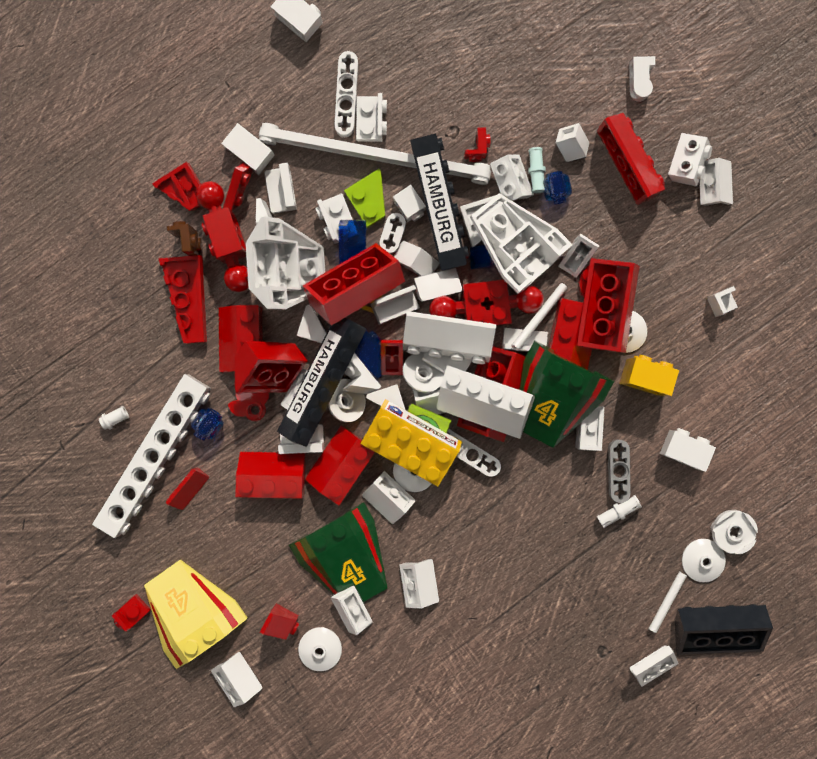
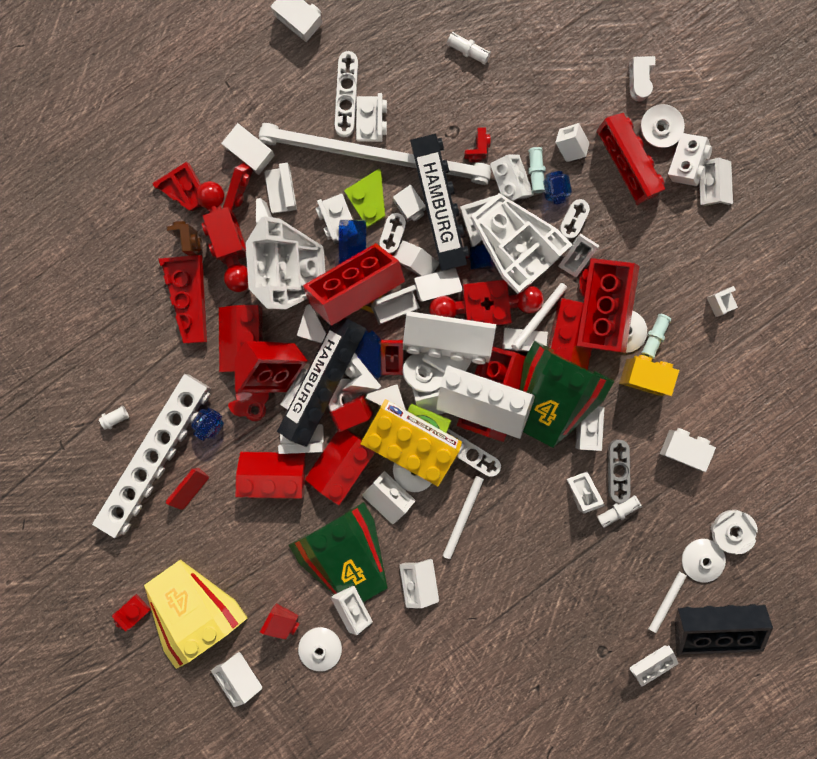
(352, 413): none -> red slope
(463, 517): none -> white piece
(468, 48): none -> white pin
(579, 221): none -> white beam
(585, 493): none -> white slope
(656, 336): none -> light aqua pin
(669, 118): none -> white dish

